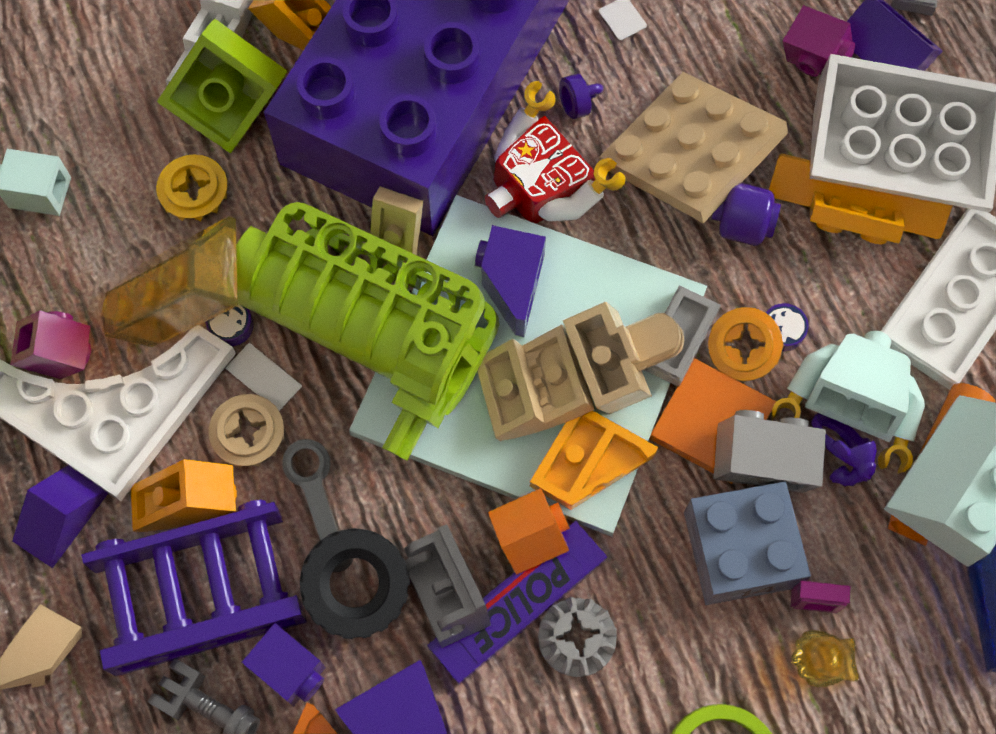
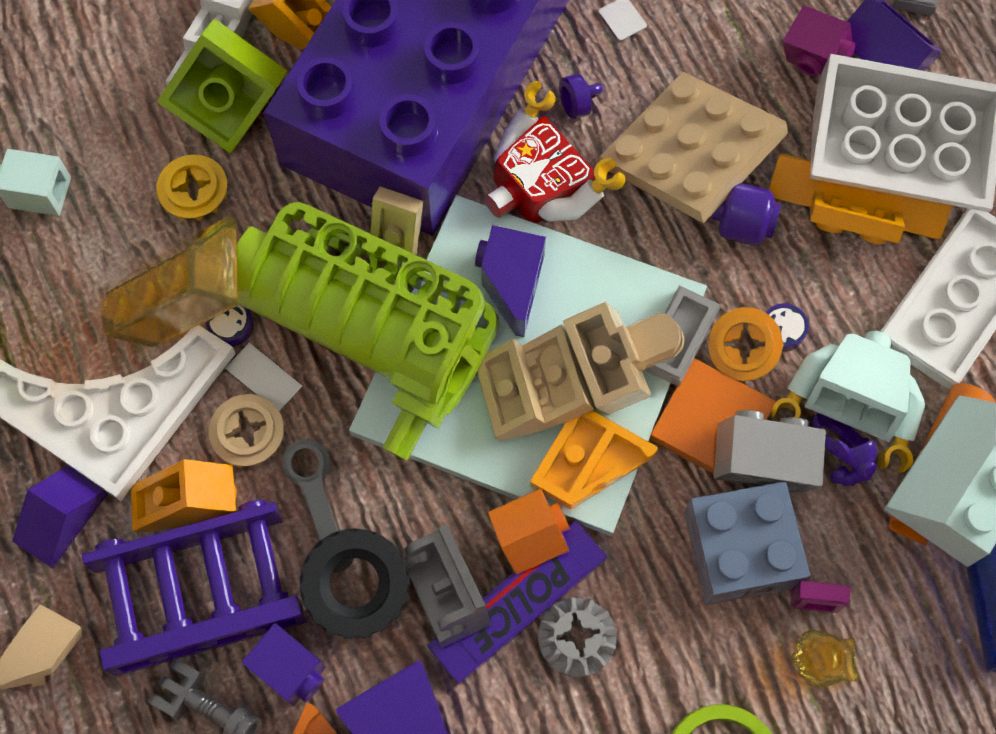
(51, 344): magenta brick -> none

